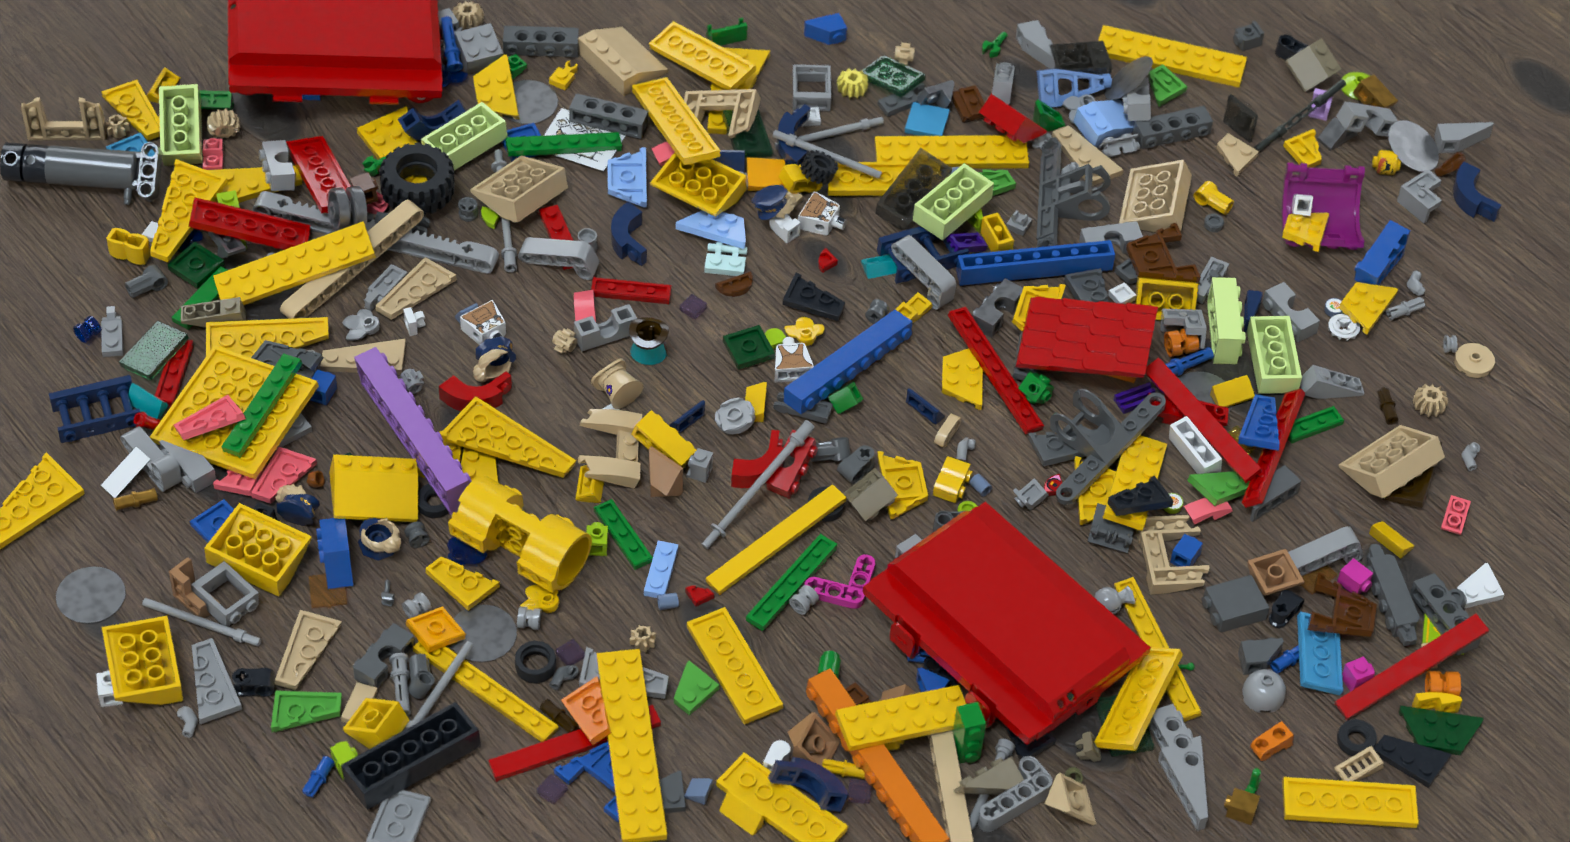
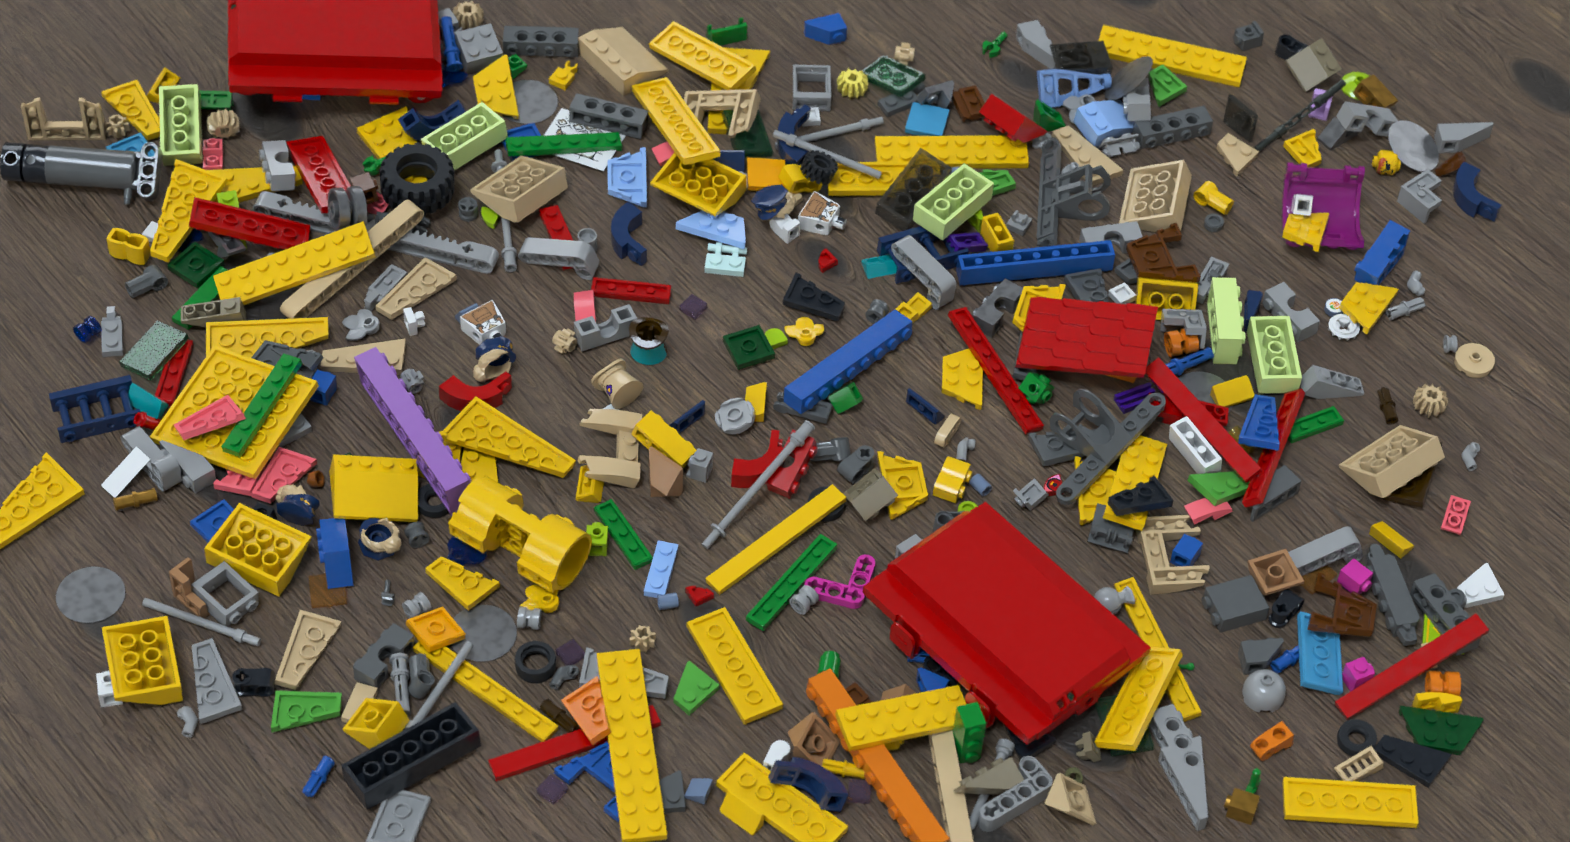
(342, 753): lime brick -> none
(735, 286): reddish brown tile -> none
(791, 360): torso -> none
(1003, 81): light grey slope -> none
(1177, 504): tile -> none

